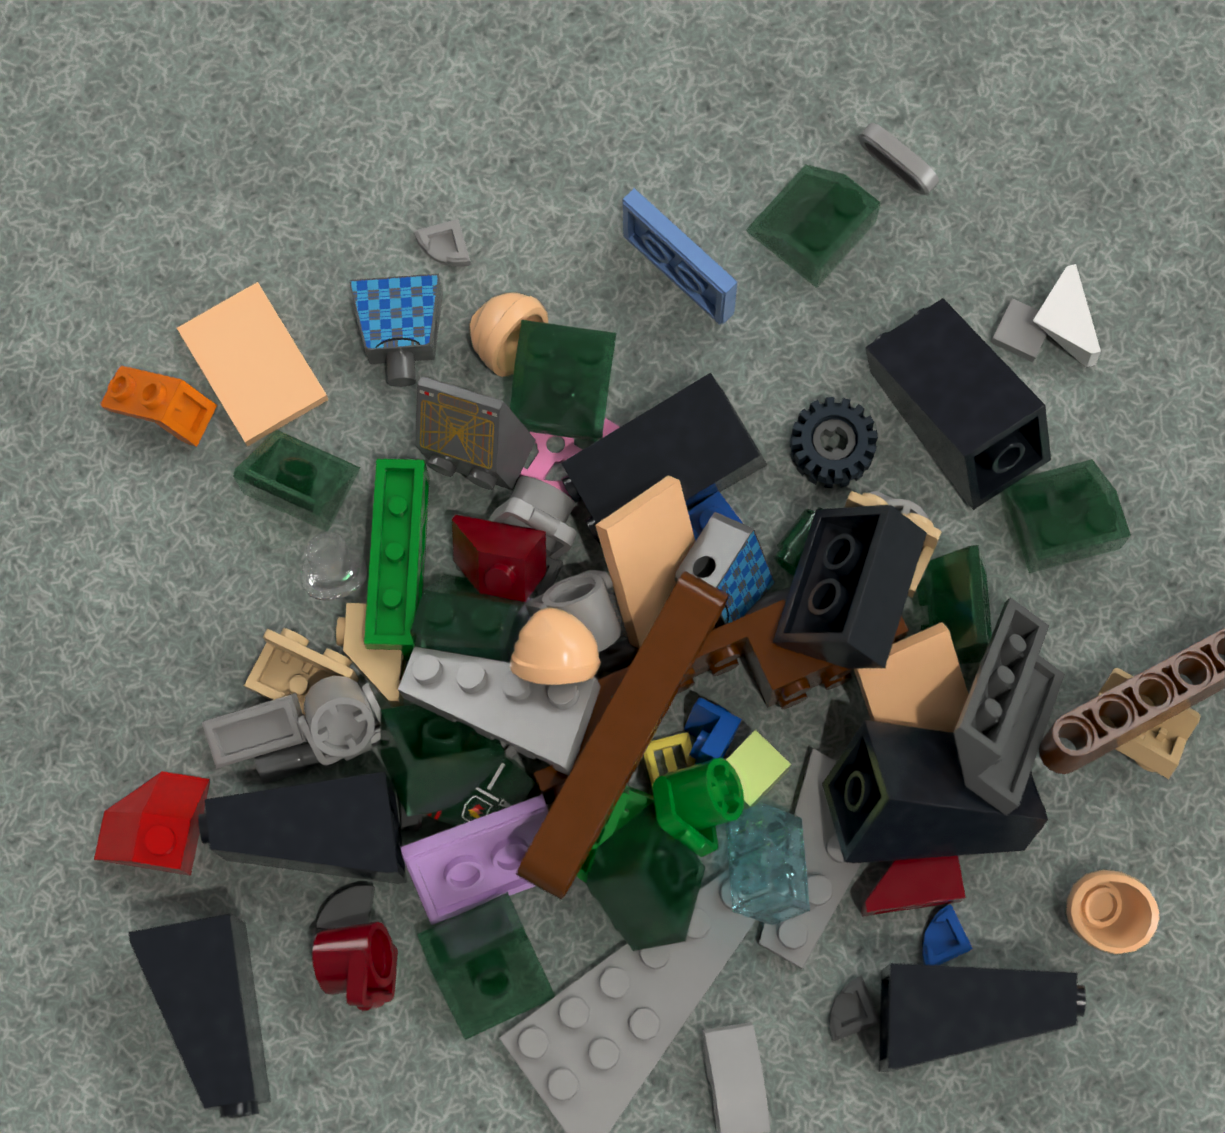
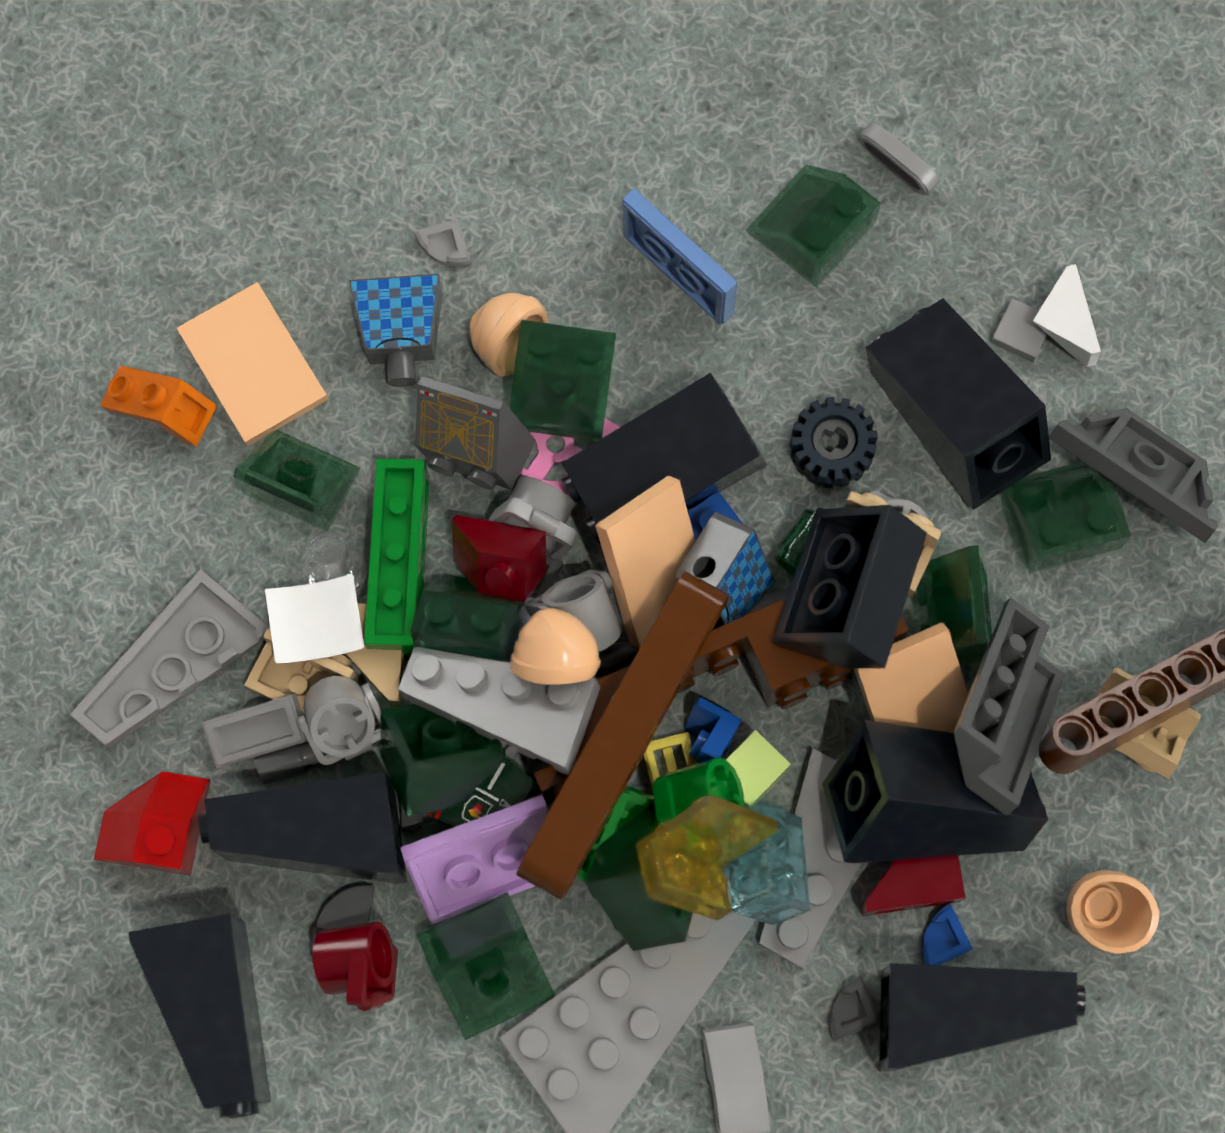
(177, 653): none -> light grey wing
(314, 620): none -> white sticker
(687, 854): none -> clear yellow bracket
(1145, 464): none -> dark grey wing

